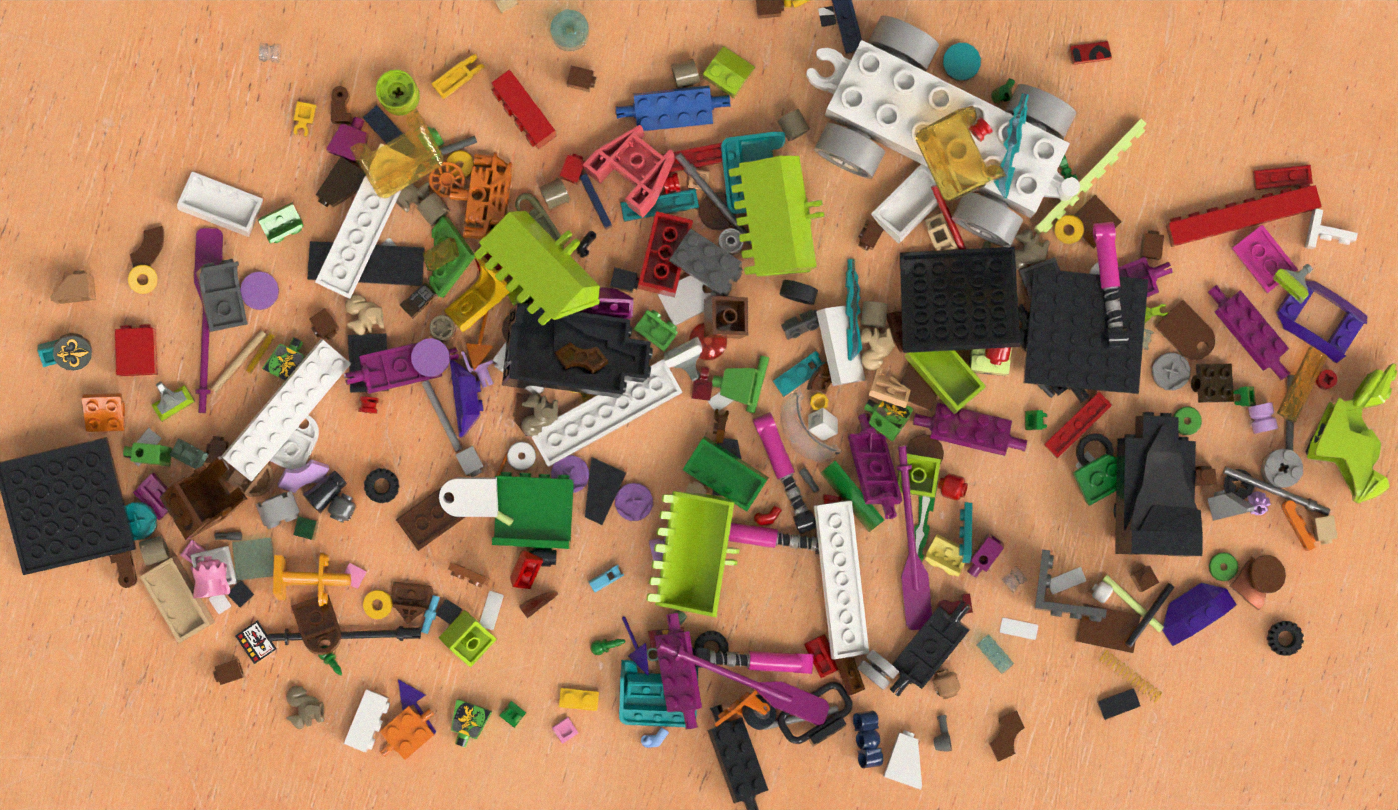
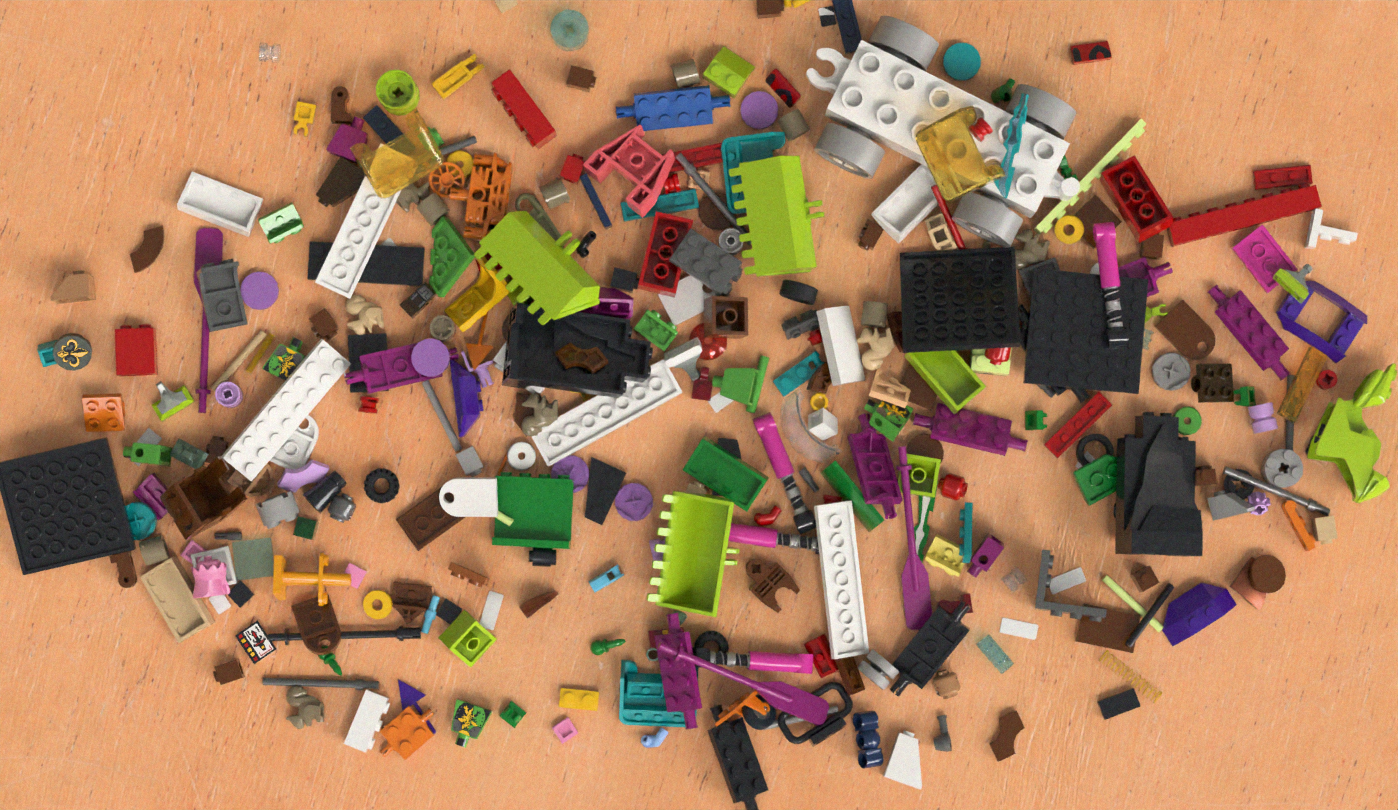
(142, 288): yellow piece -> none
(229, 394): none -> lavender wheel
(358, 684): none -> dark grey bar
(441, 254): clear yellow plate -> none
(525, 570): red slope -> none
(639, 656): dark purple piece -> none
(719, 428): reddish brown plate -> none
(759, 110): none -> medium lavender tile
(767, 595): none -> reddish brown piece
(783, 88): none -> red slope
(815, 337): none -> red plate
(854, 342): teal sword -> none
(1101, 591): white piece -> none
(1147, 199): none -> red brick
(1231, 563): bright green piece -> none
(1296, 634): black tyre -> none

